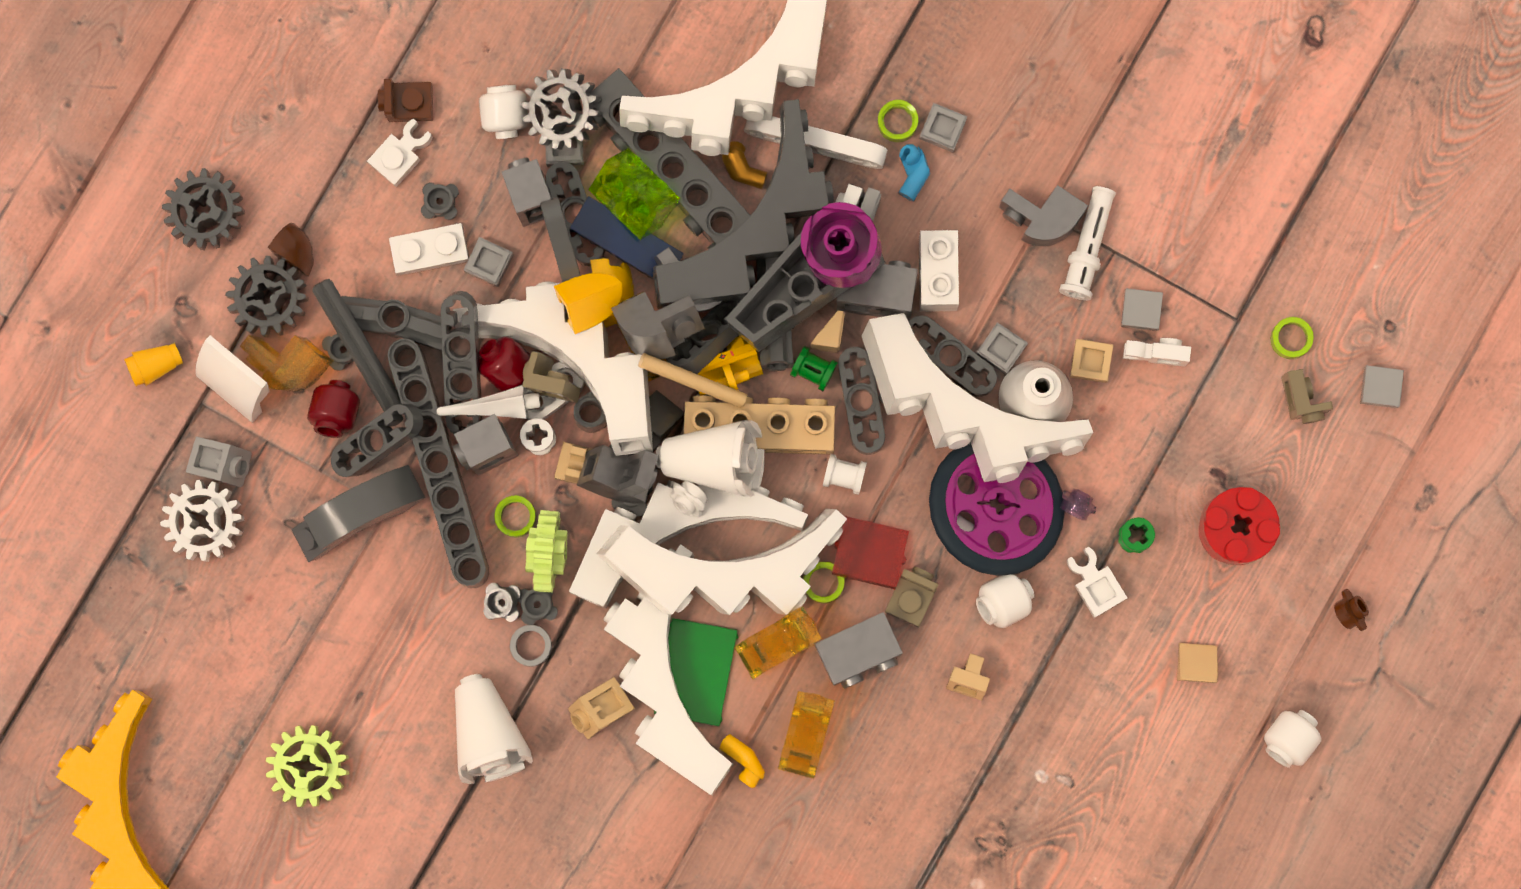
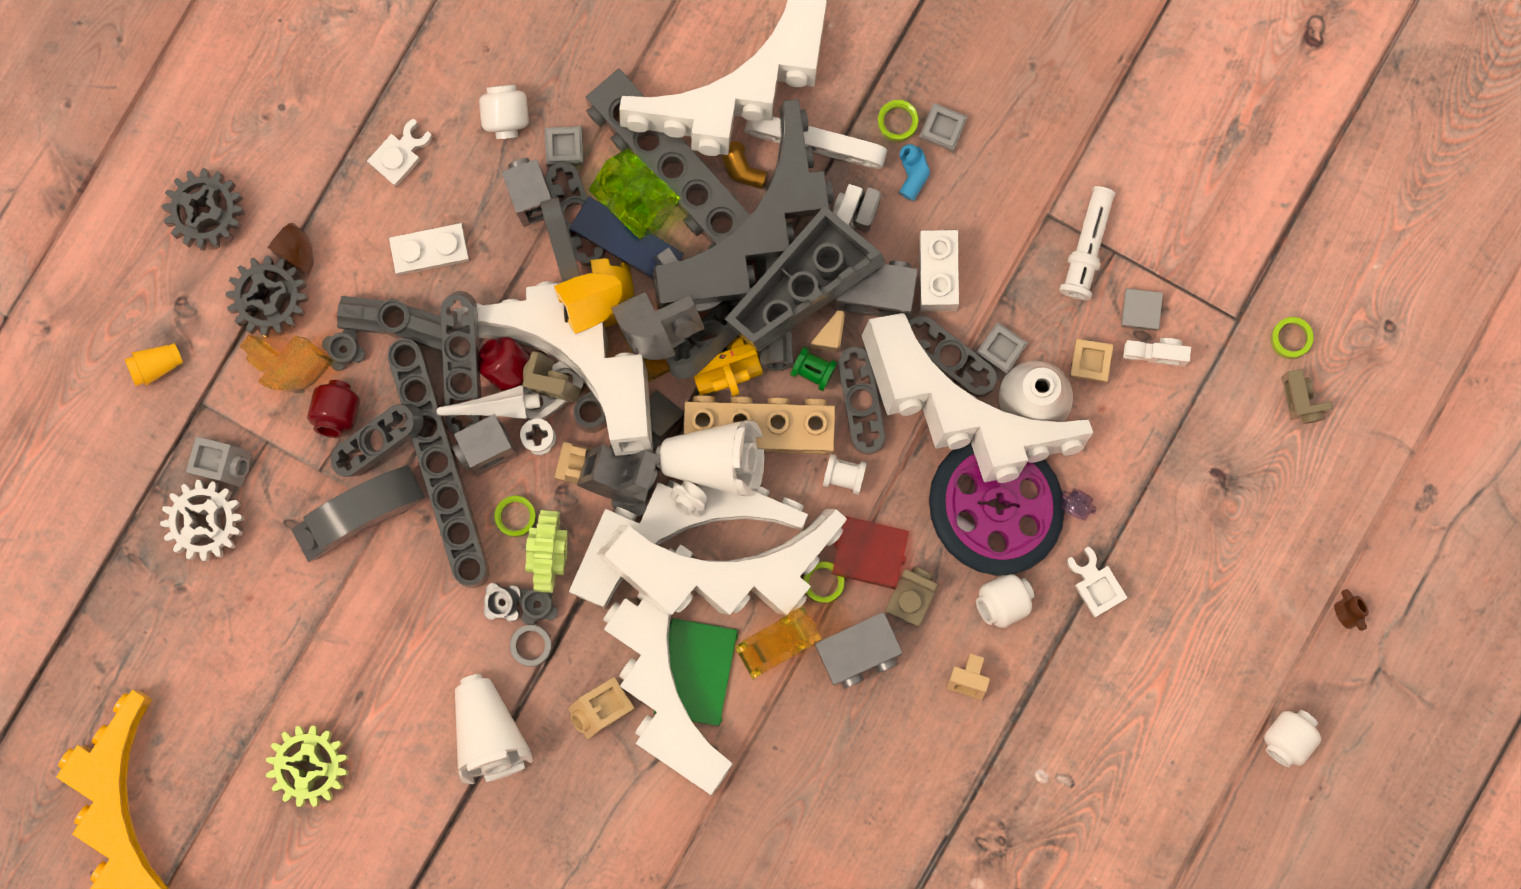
(231, 379): white slope -> none
(356, 344): dark grey axle -> none
(406, 101): reddish brown bracket -> none
(432, 193): dark grey plate -> none
(488, 262): light grey tile -> none
(553, 120): gear -> none
(692, 380): tan bar -> none
(746, 757): yellow arm -> none
(806, 734): clear yellow brick -> none
(826, 230): magenta brick -> none
(1048, 224): flat silver brick -> none
(1147, 537): green bush -> none
(1197, 663): tan slope -> none
(1260, 531): red brick -> none
(1381, 386): light grey tile -> none

